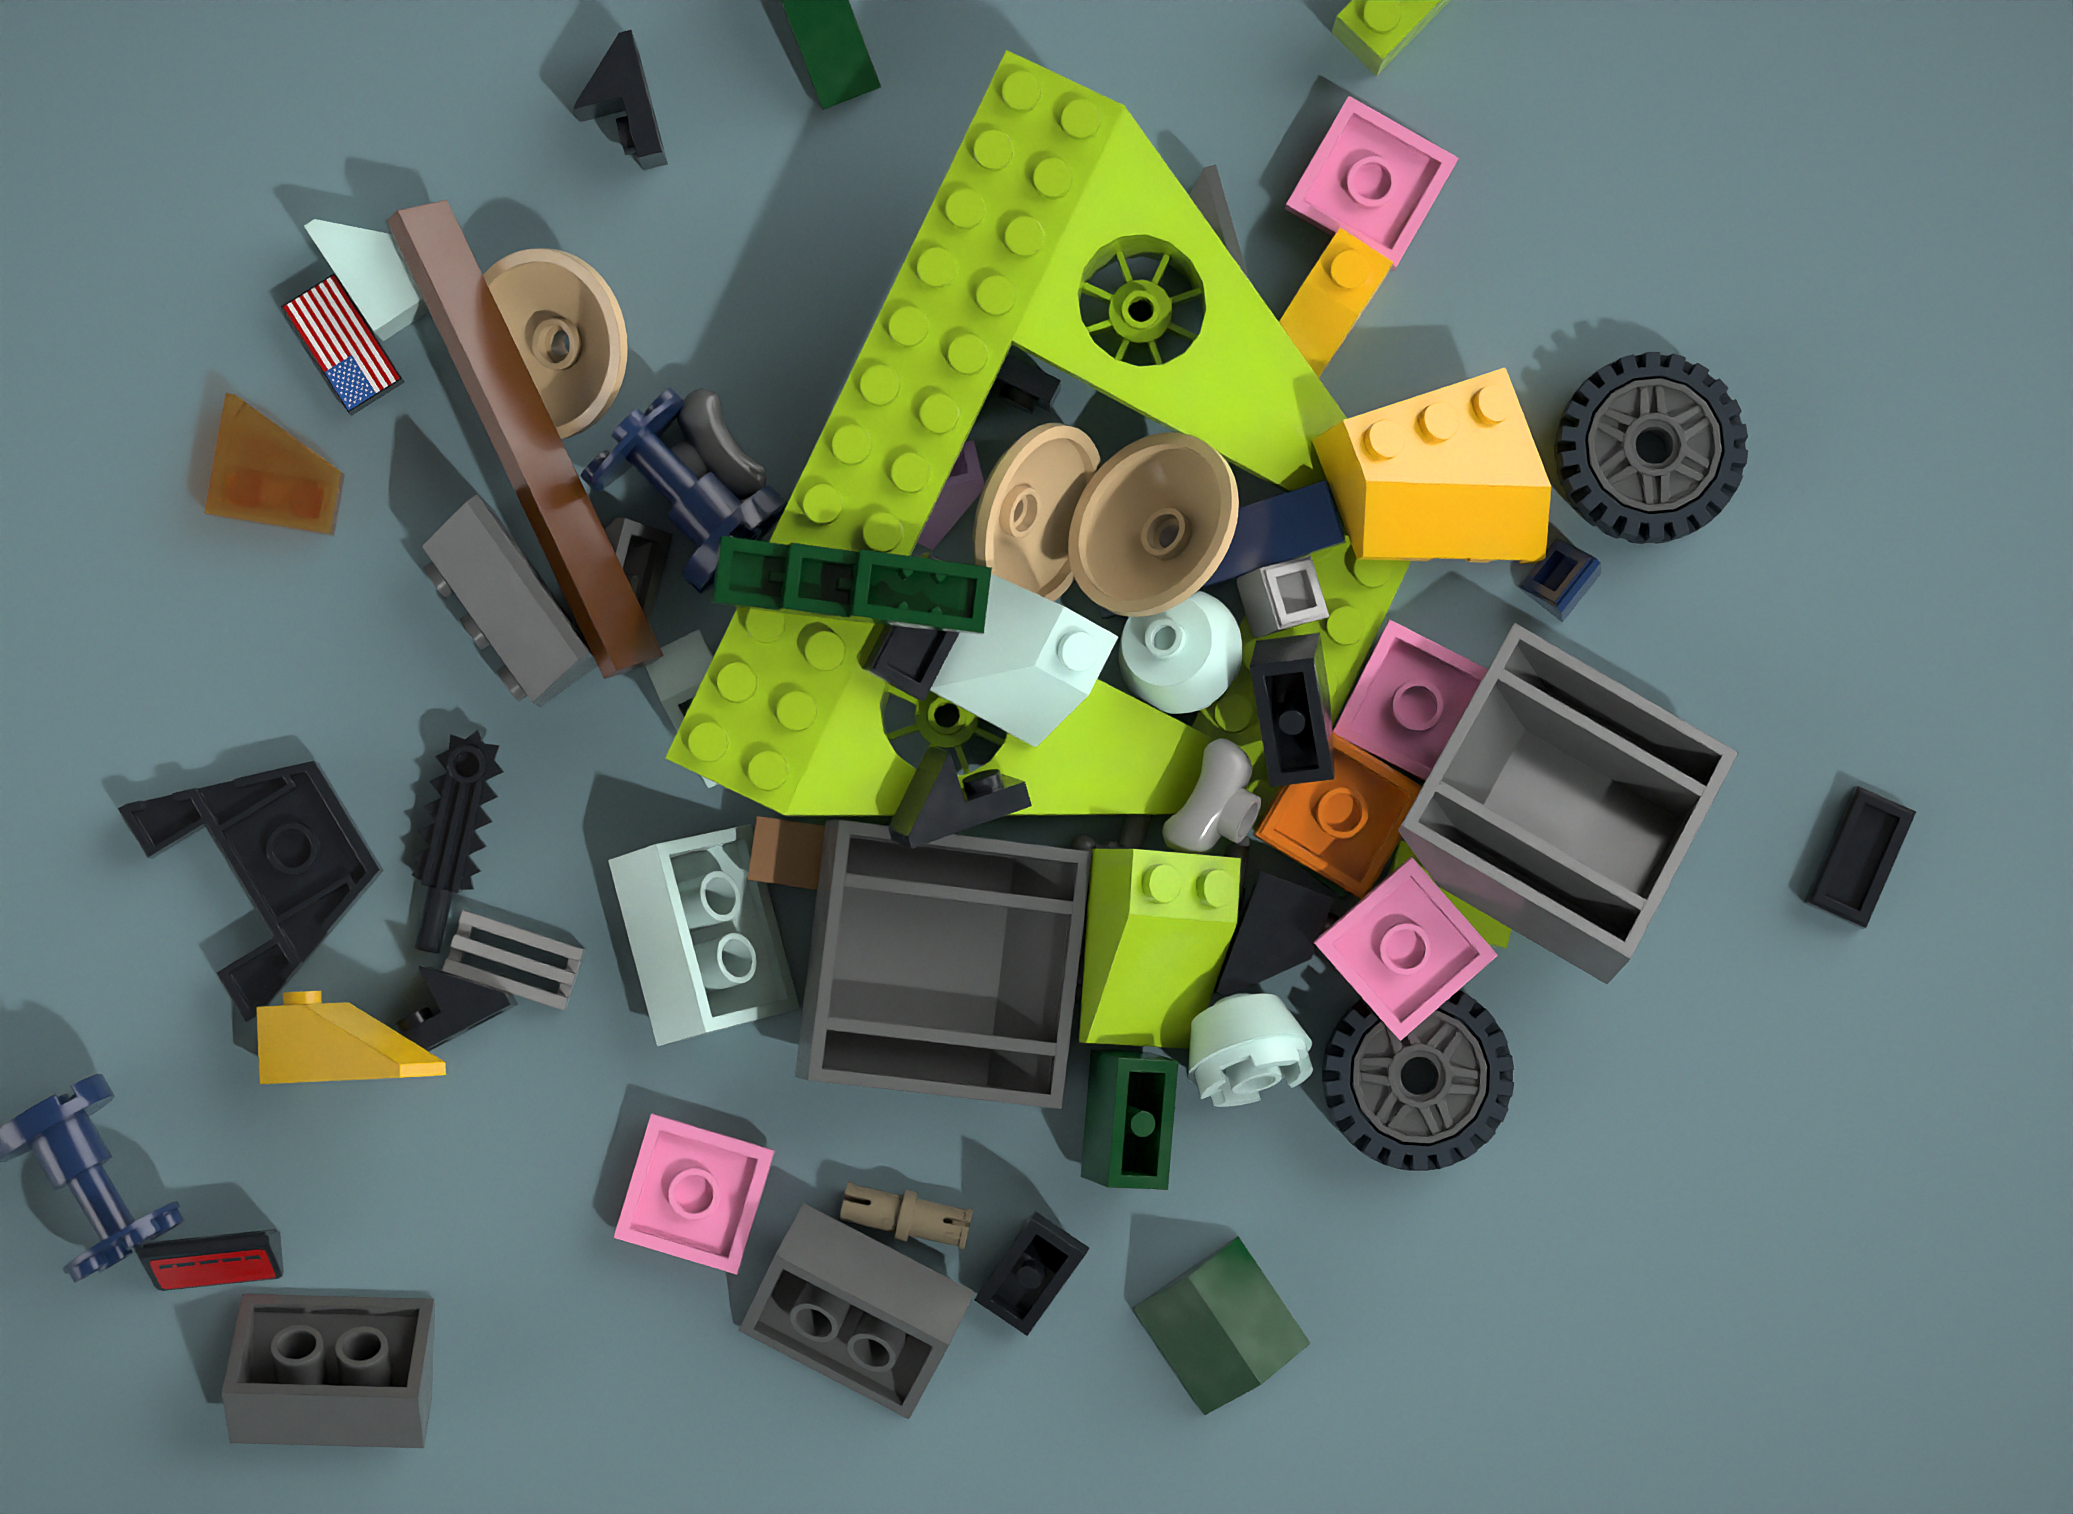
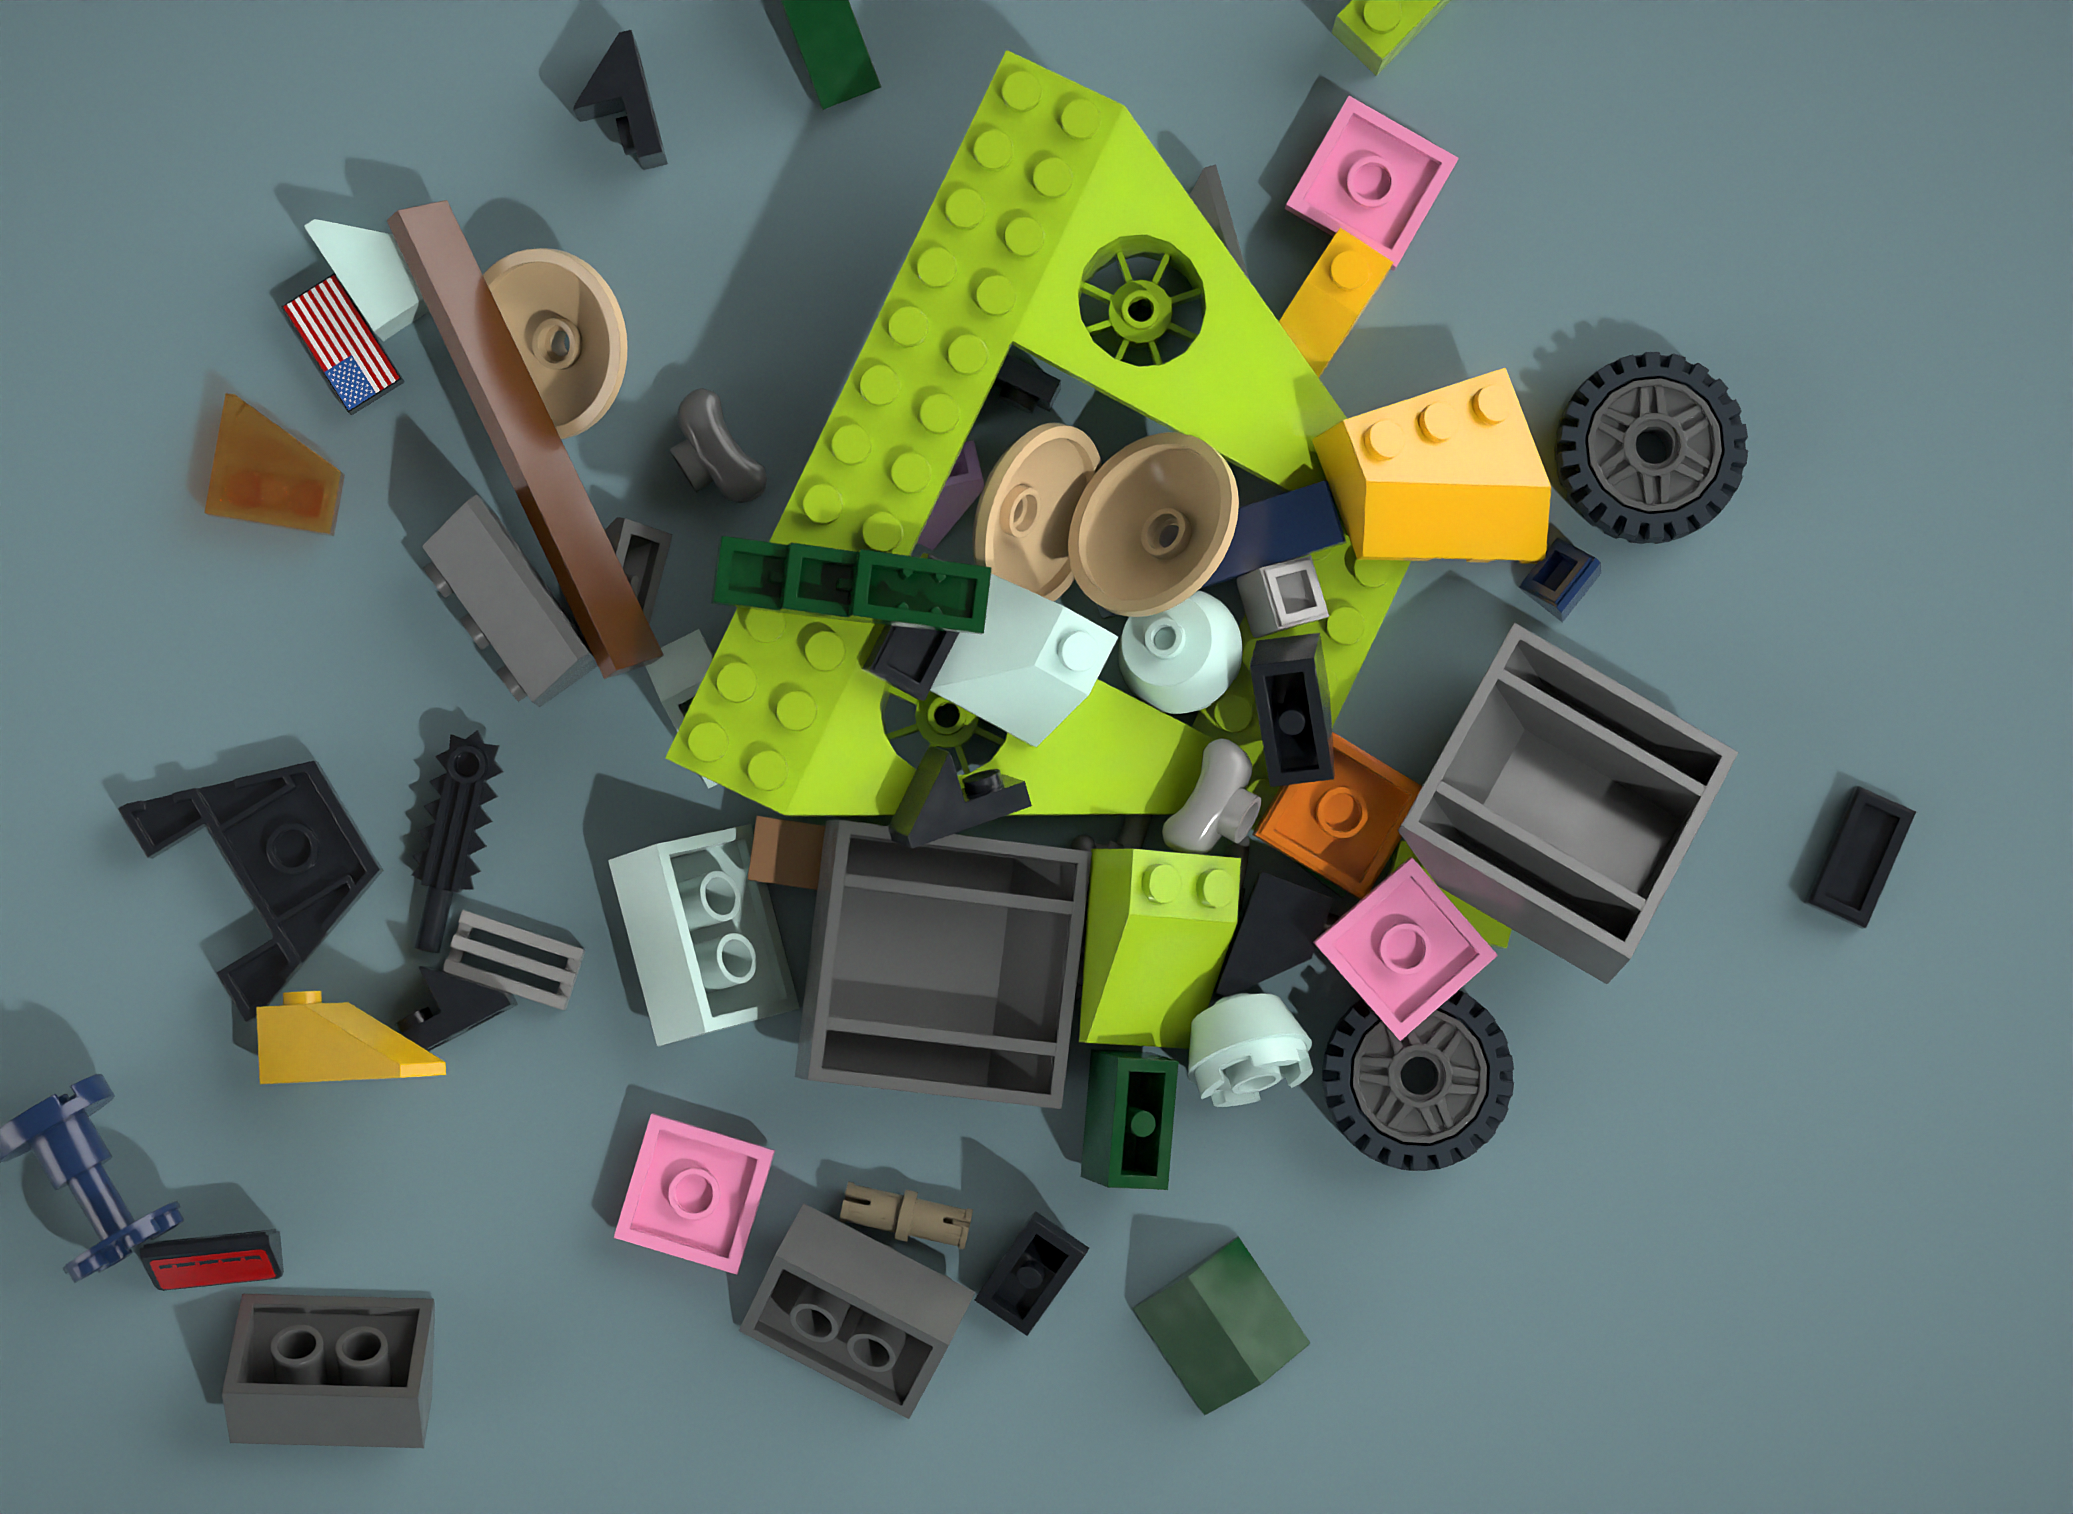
(701, 507): dark blue piece -> none
(1408, 700): bright pink plate -> none

